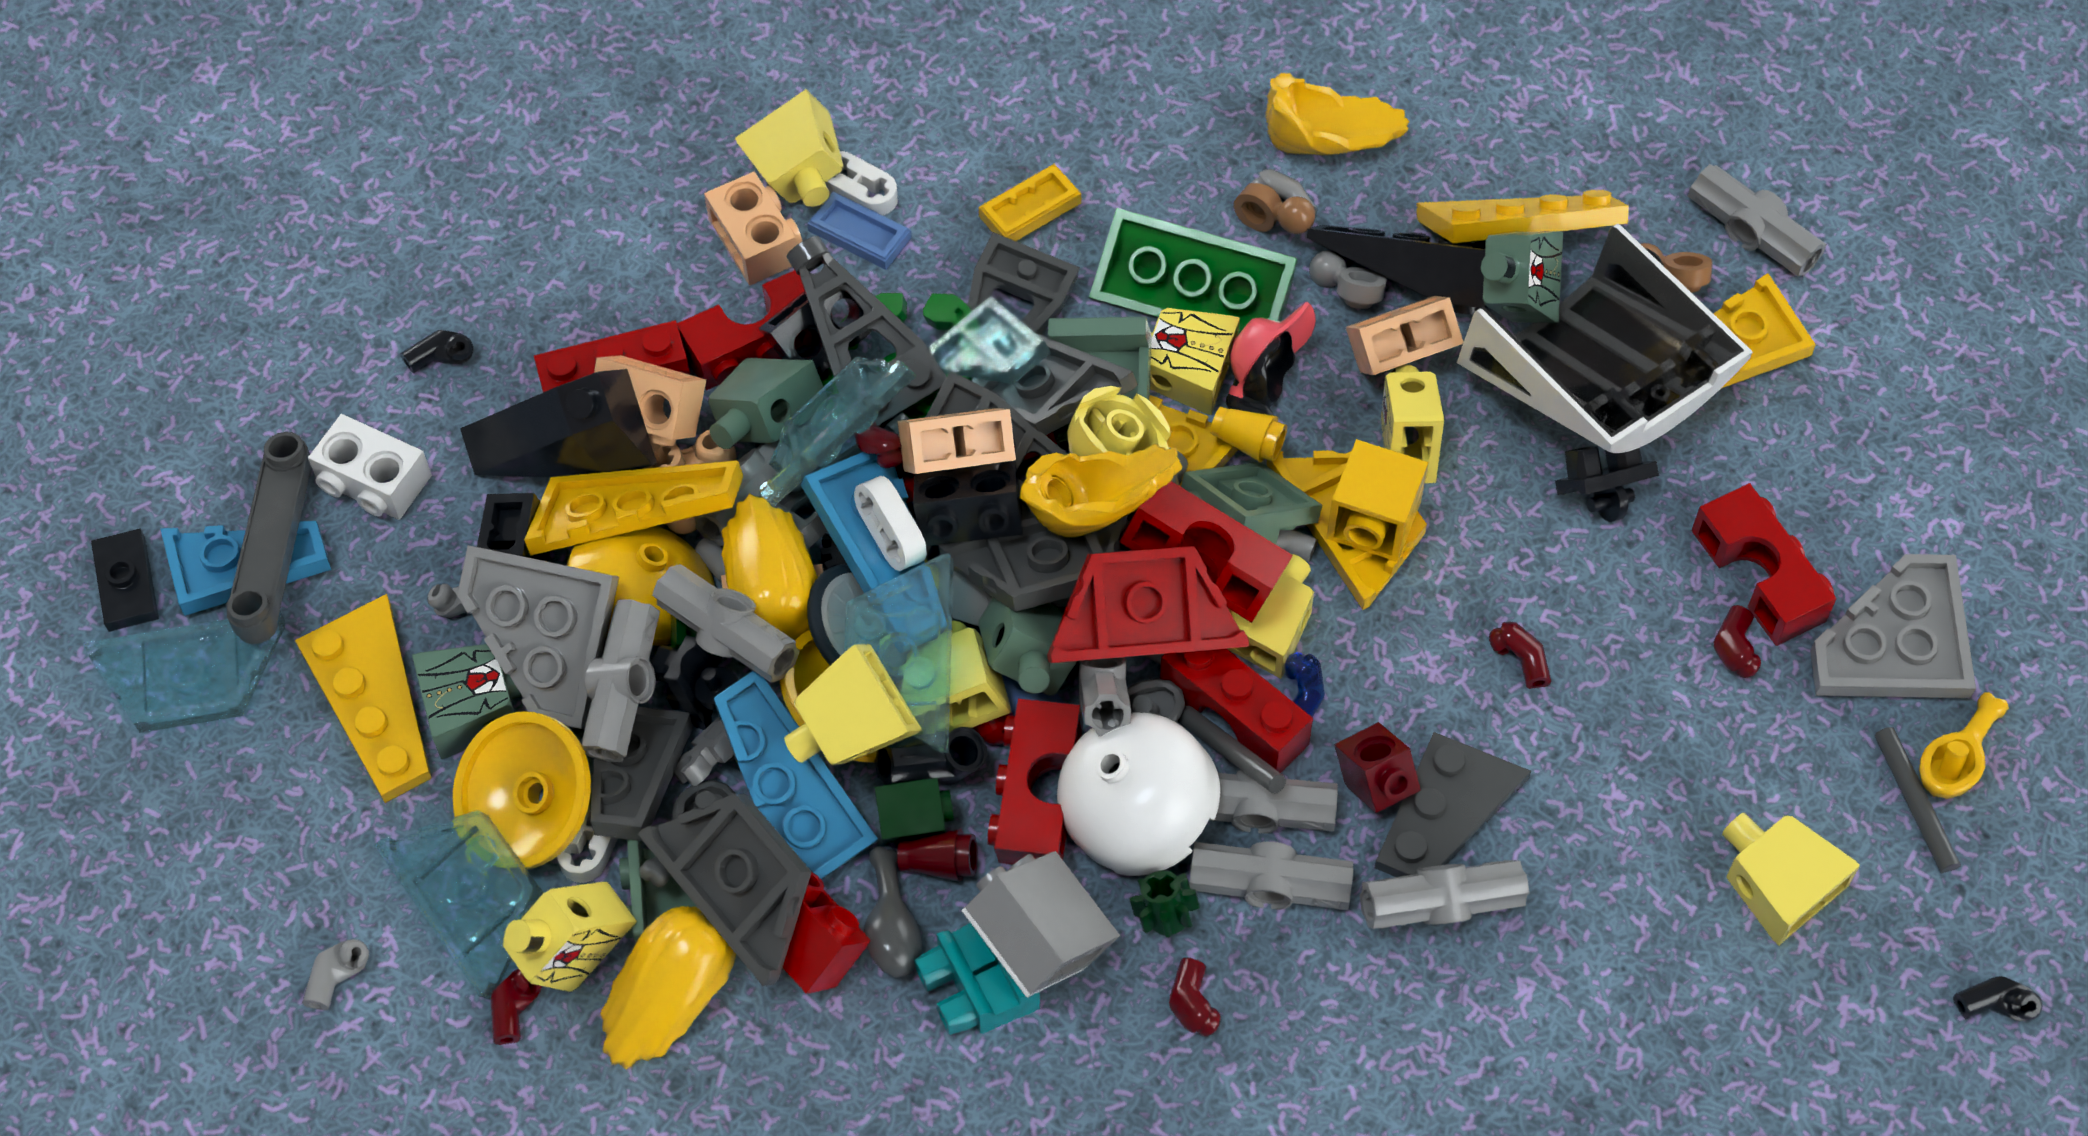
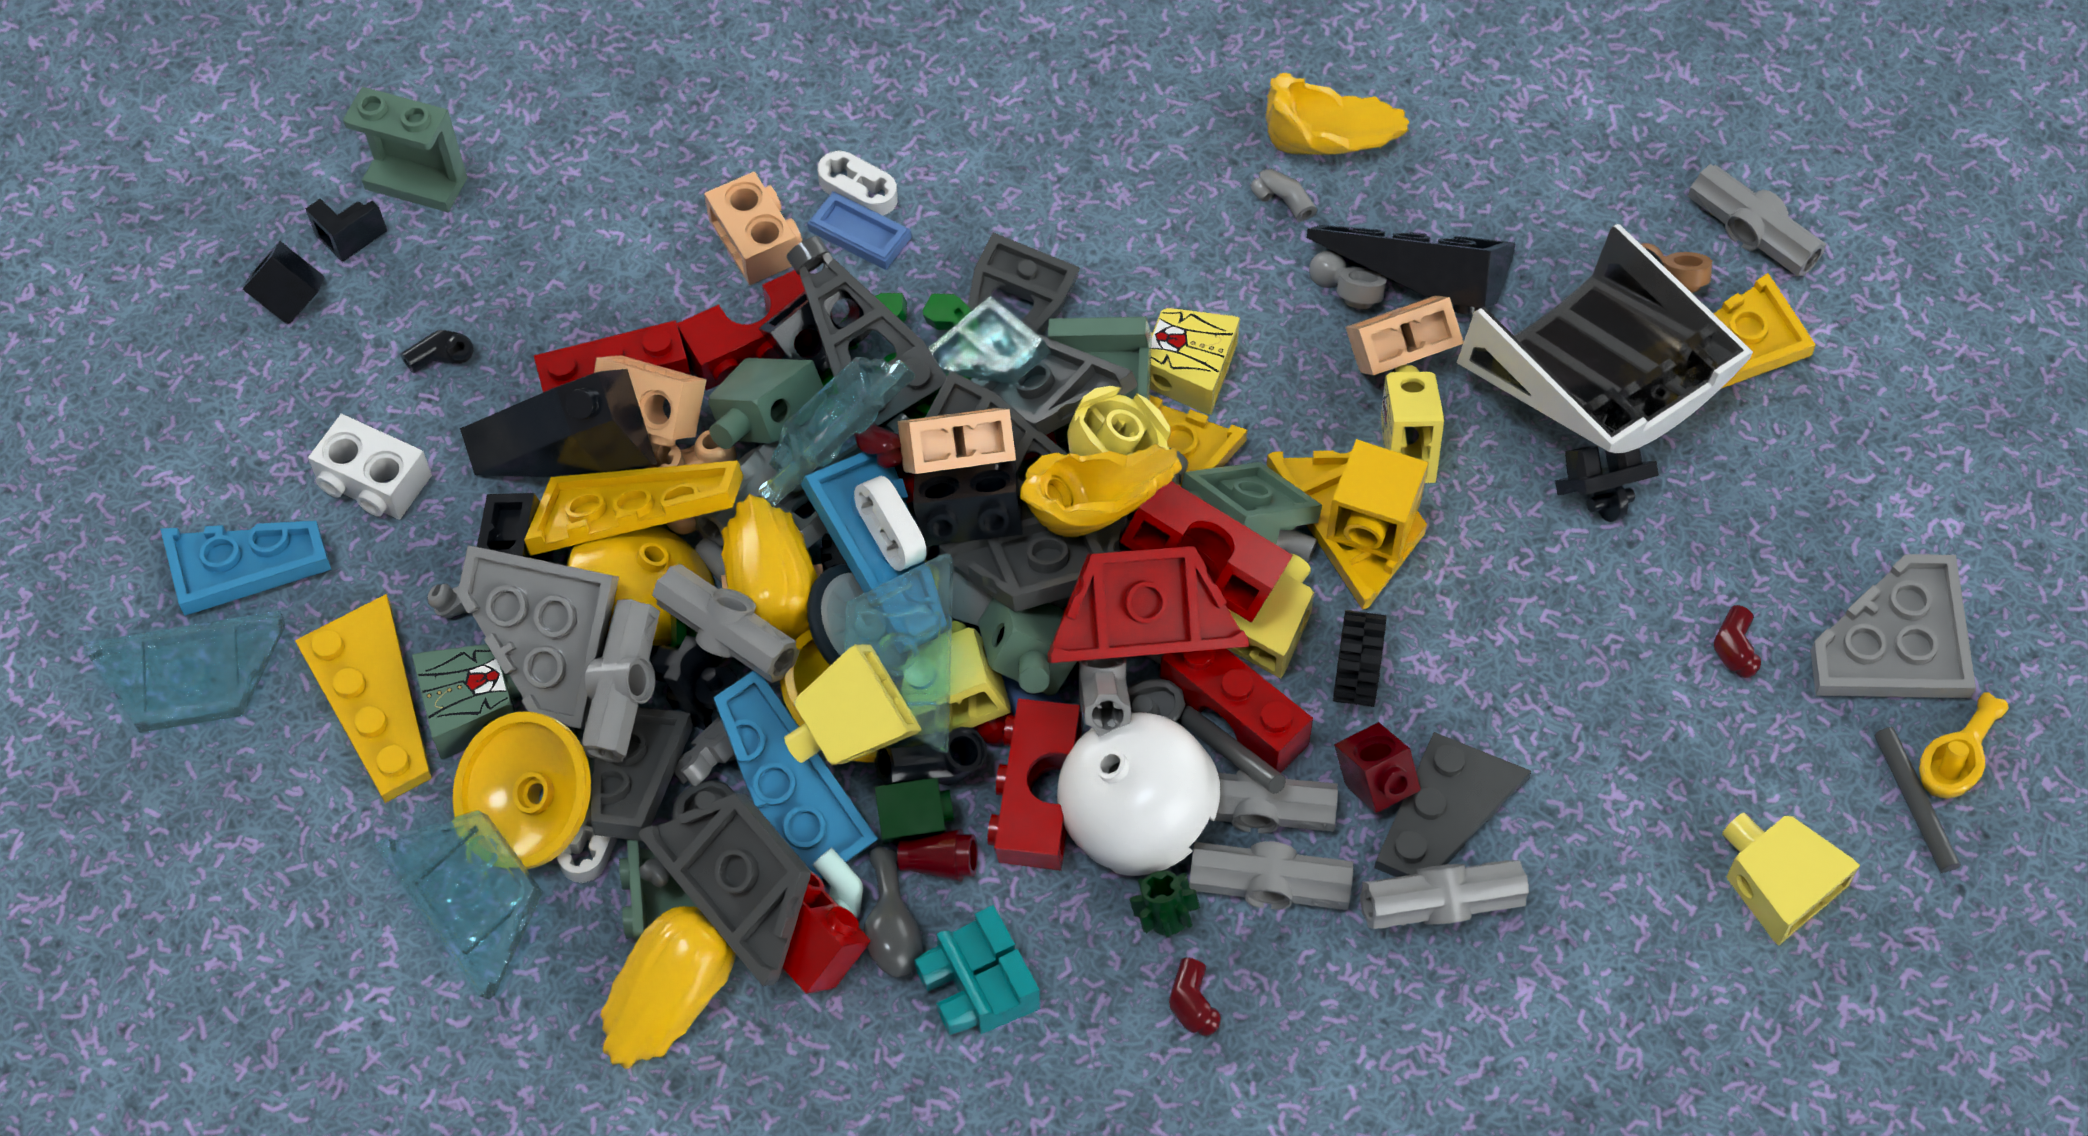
(124, 580): black plate -> none
(269, 538): dark grey piece -> none
(284, 283): none -> black panel
(332, 968): light grey arm -> none
(348, 230): none -> black panel
(410, 148): none -> sand green panel
(508, 1003): dark red arm -> none
(567, 934): light yellow torso -> none
(795, 149): light yellow torso -> none
(844, 884): none -> light aqua arm
(1030, 204): yellow plate -> none
(1039, 921): light grey piece -> none
(1168, 265): green slope -> none
(1250, 432): yellow cone -> none
(1261, 208): medium nougat plate -> none
(1263, 357): hair -> none
(1309, 678): clear blue arm -> none
(1359, 658): none -> black tyre
(1479, 218): yellow wing -> none
(1523, 275): sand green torso -> none
(1529, 650): dark red arm -> none
(1747, 529): red arch -> none
(2000, 996): black arm -> none

